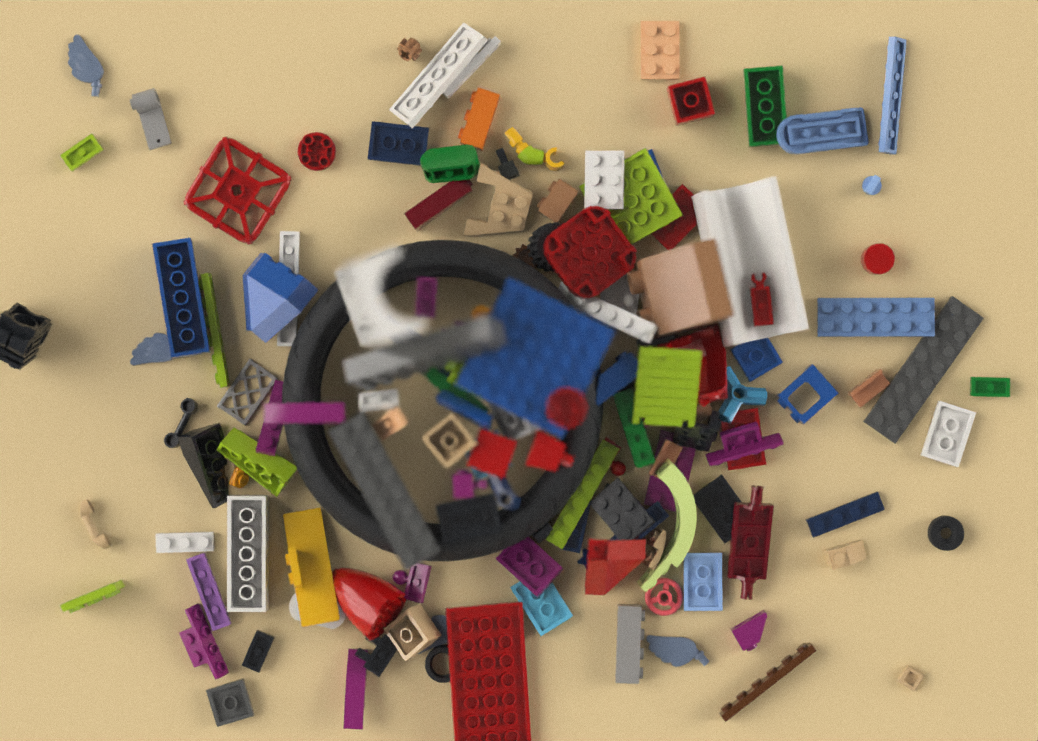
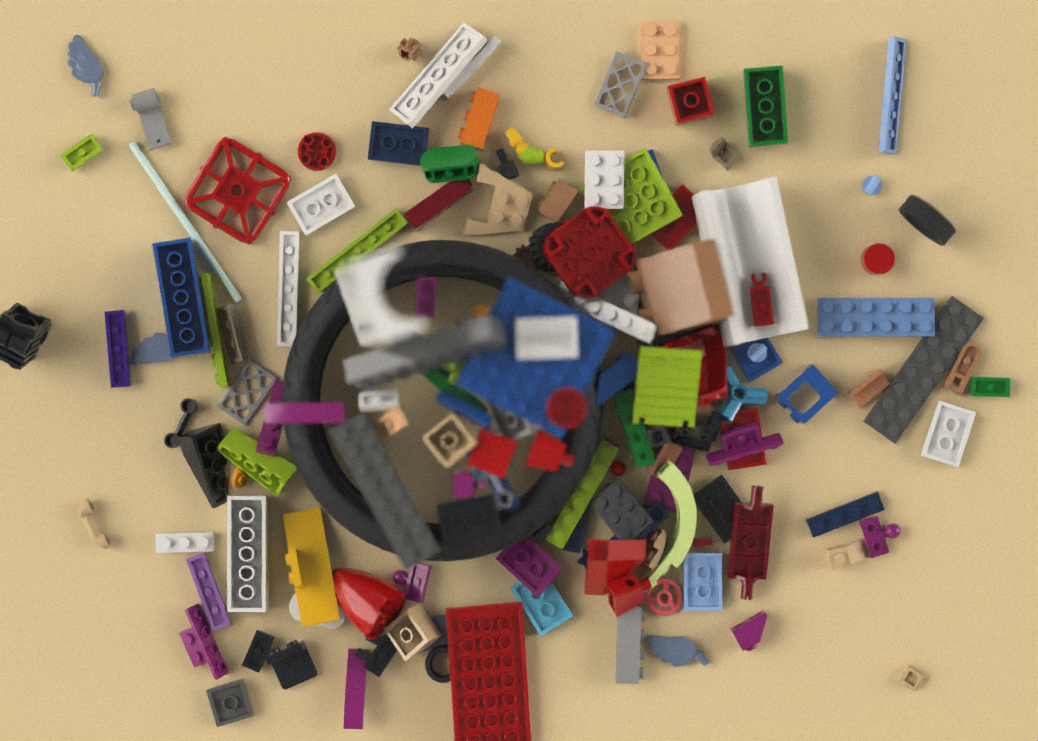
(93, 597): lime plate -> none
(117, 348): none -> dark purple plate
(185, 222): none -> light aqua piece
(232, 333): none -> dark tan plate
(273, 296): blue panel -> none
(292, 664): none -> black bracket
(321, 204): none -> white plate
(358, 249): none -> lime plate
(546, 338): none -> white plate
(605, 89): none -> light grey window
(626, 593): none -> red torso
(658, 436): none -> pearl dark grey piece
(702, 541): none -> dark red tile
(724, 154): none -> dark tan bracket
(757, 352): none -> light blue plate
(773, 676): reddish brown plate -> none
(823, 131): medium blue piece -> none
(876, 536): none -> magenta plate
(927, 220): none -> black tyre
(953, 541): black tyre -> none
(963, 367): none -> medium nougat plate

